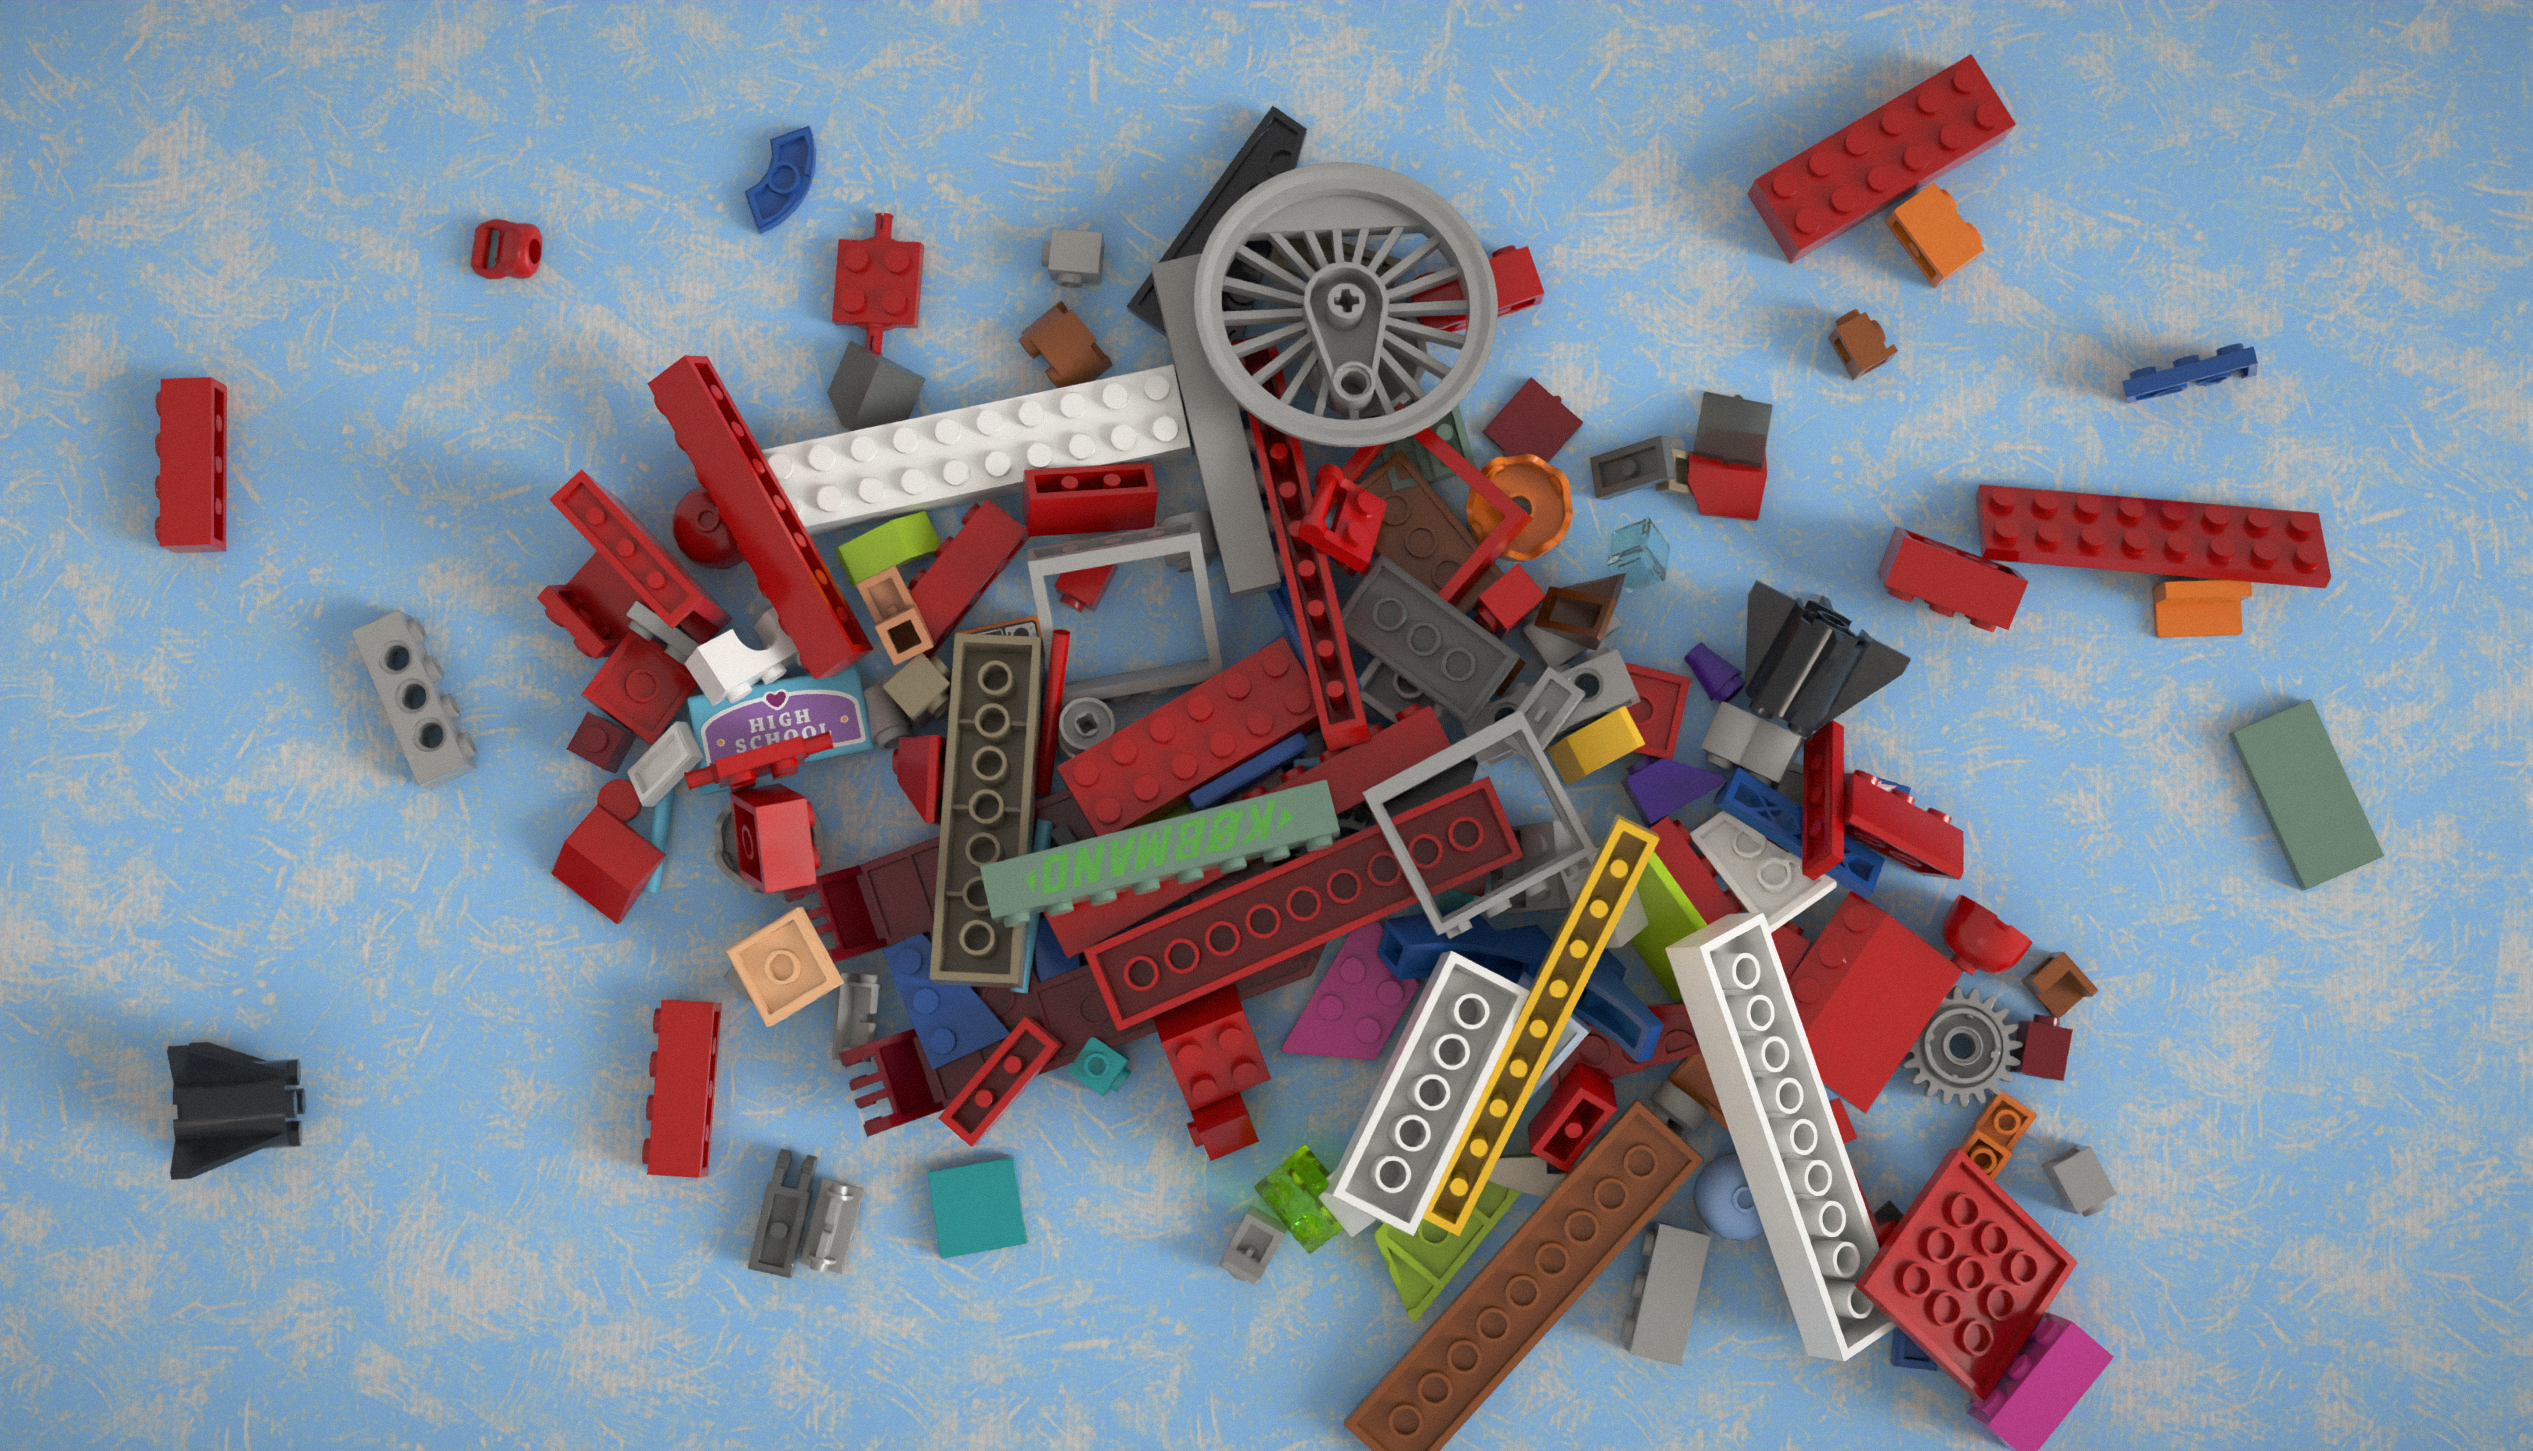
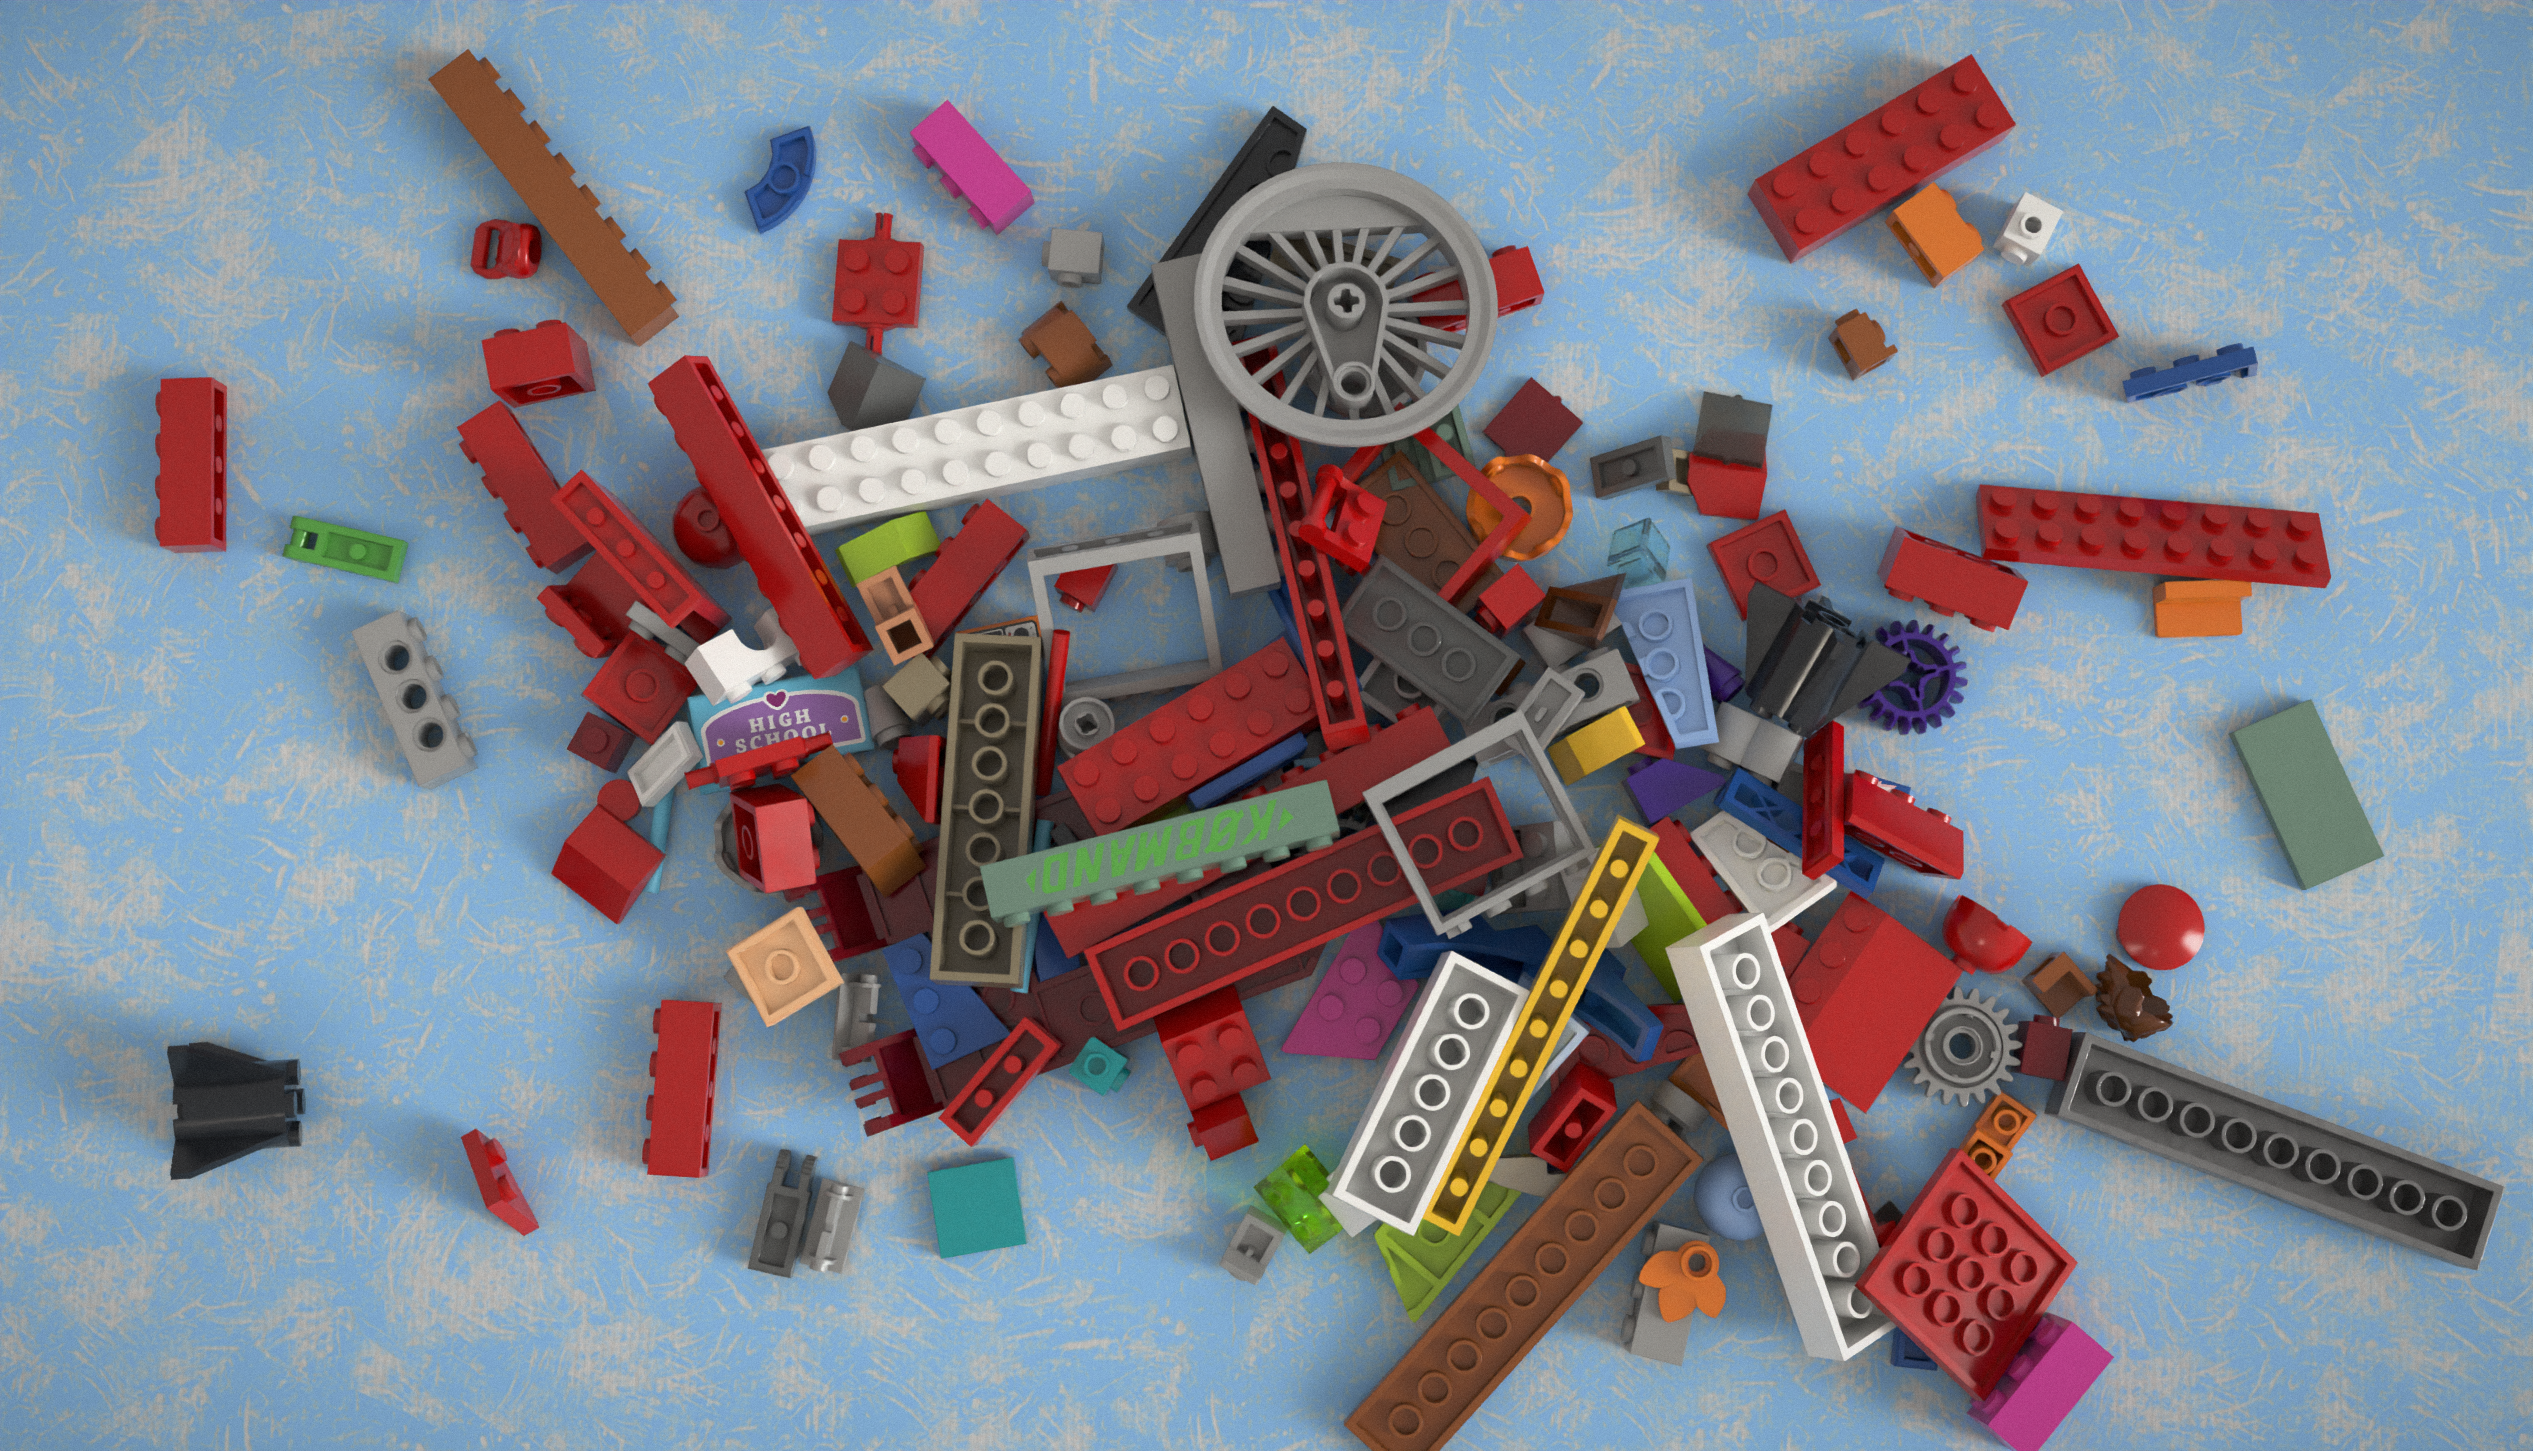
(346, 549): none -> bright green plate
(497, 1183): none -> red wing
(525, 485): none -> red brick
(538, 364): none -> red brick
(554, 198): none -> dark orange brick
(861, 819): none -> dark orange brick
(970, 168): none -> dark pink brick
(1089, 499): red brick -> none
(1669, 650): none -> light blue wing
(1684, 1288): none -> orange plate
(1764, 553): none -> red tile
(1943, 668): none -> dark purple gear
(2027, 230): none -> white brick
(2060, 320): none -> red tile
(2079, 1181): light grey brick -> none
(2129, 1003): none -> reddish brown hair
(2160, 927): none -> red dish
(2276, 1151): none -> flat silver brick

